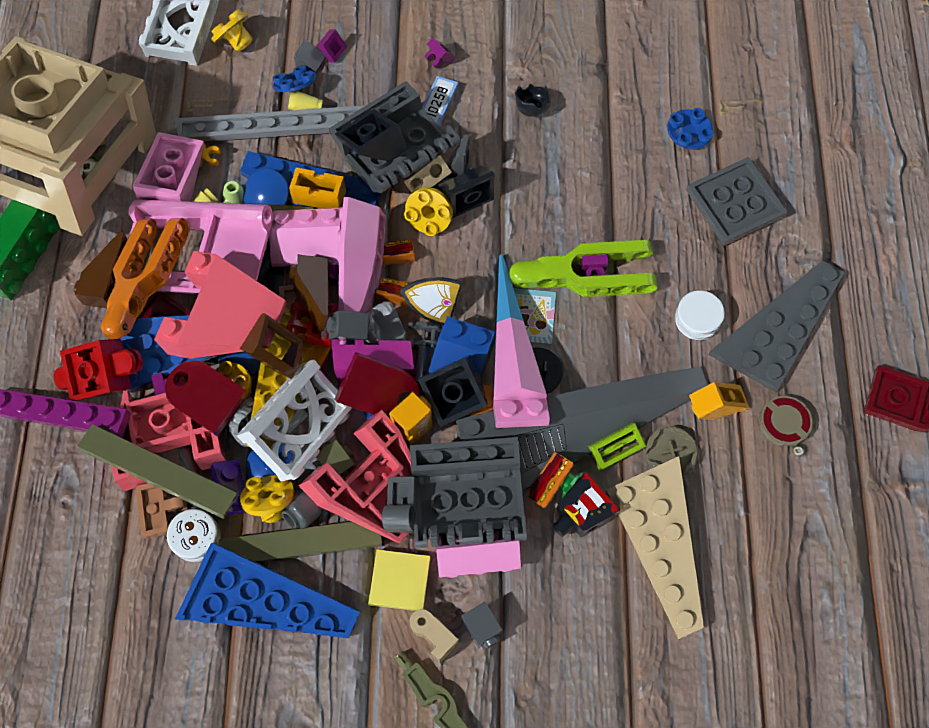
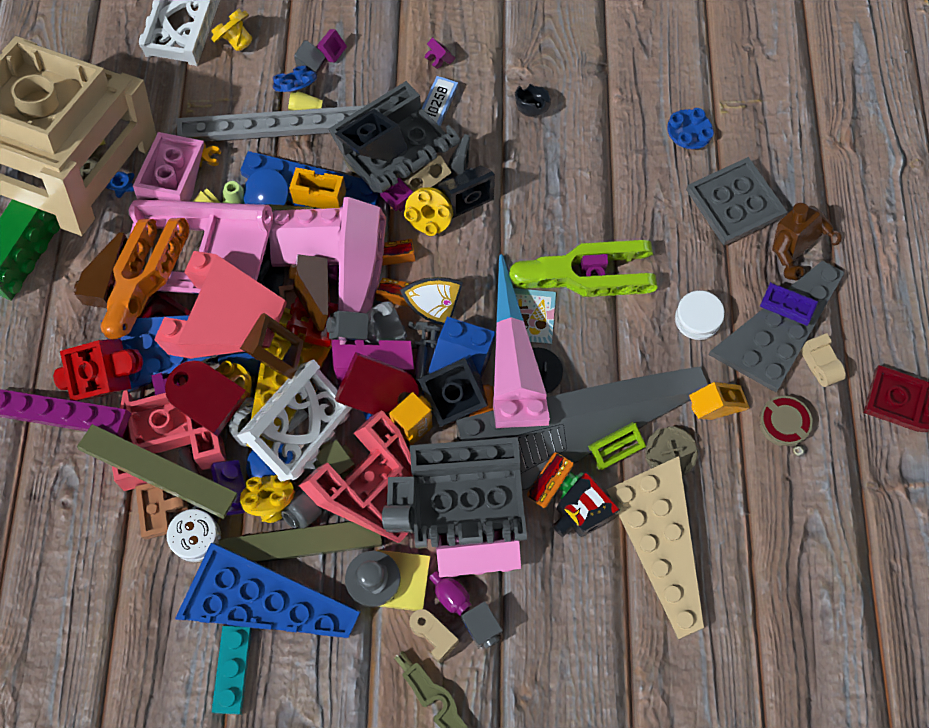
(119, 189): none -> blue plate
(231, 670): none -> teal plate
(372, 578): none -> dark grey plate
(397, 195): none -> magenta tile
(451, 594): none -> magenta plant
(788, 304): none -> dark purple plate
(797, 233): none -> reddish brown torso
(823, 360): none -> tan leg

